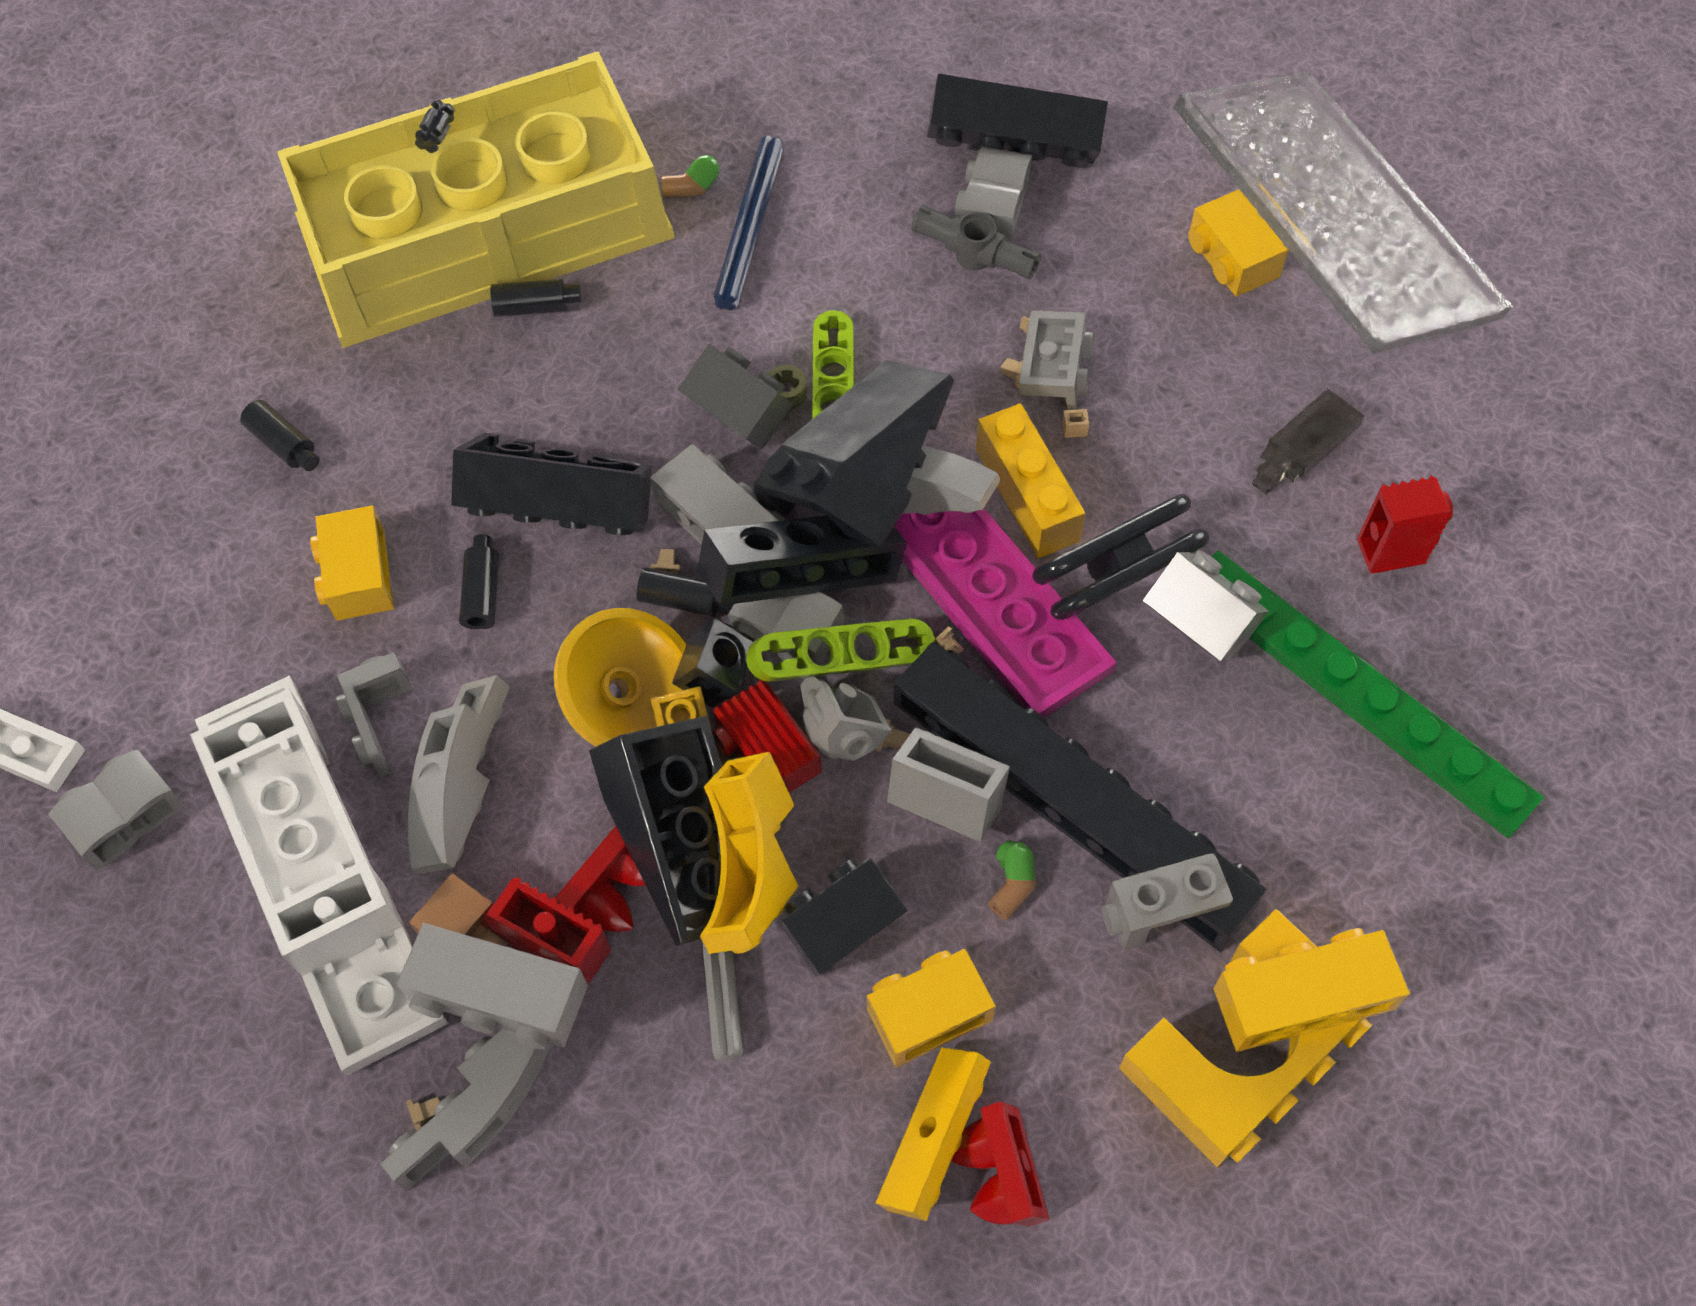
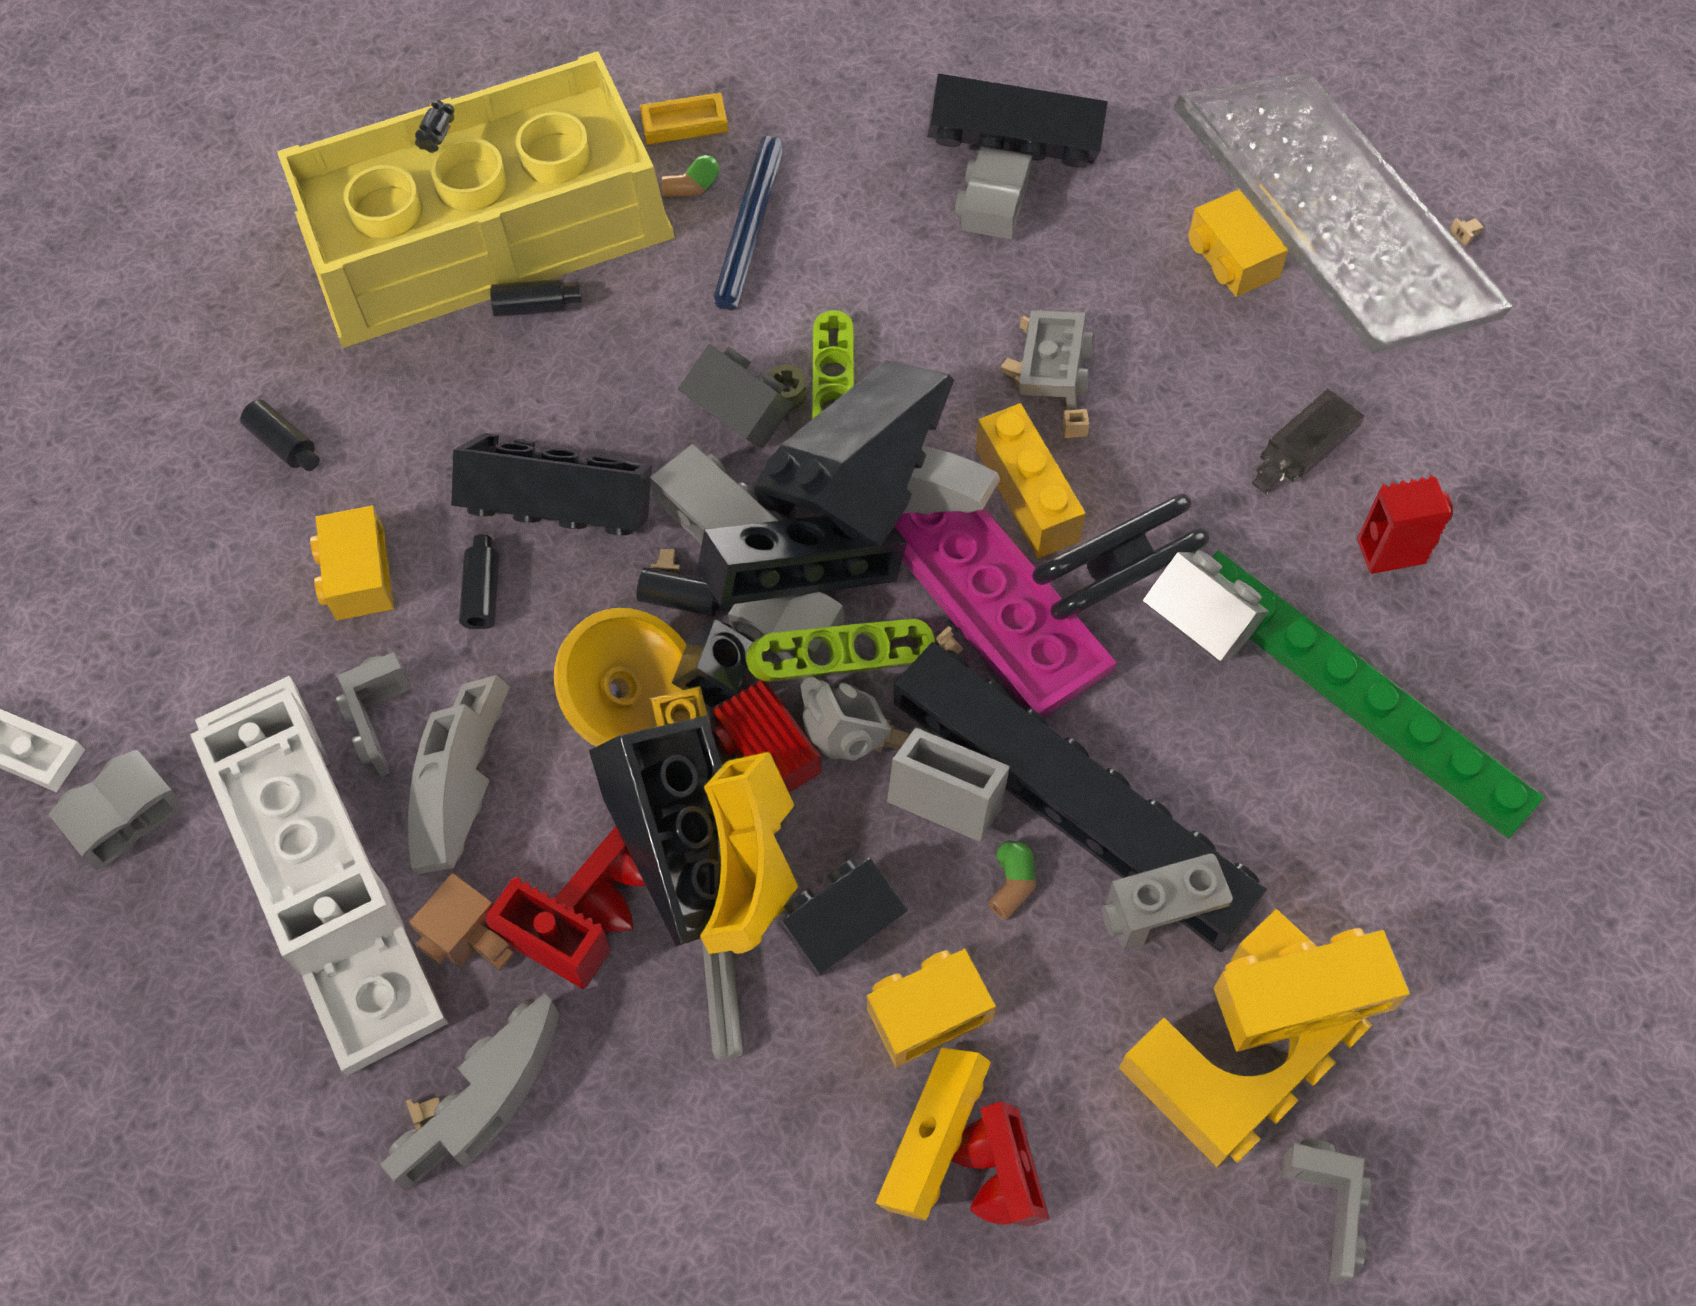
(492, 987): light grey brick -> none
(684, 118): none -> yellow tile
(976, 241): dark grey pin -> none
(1321, 1165): none -> light grey bracket
(1465, 231): none -> tan piece

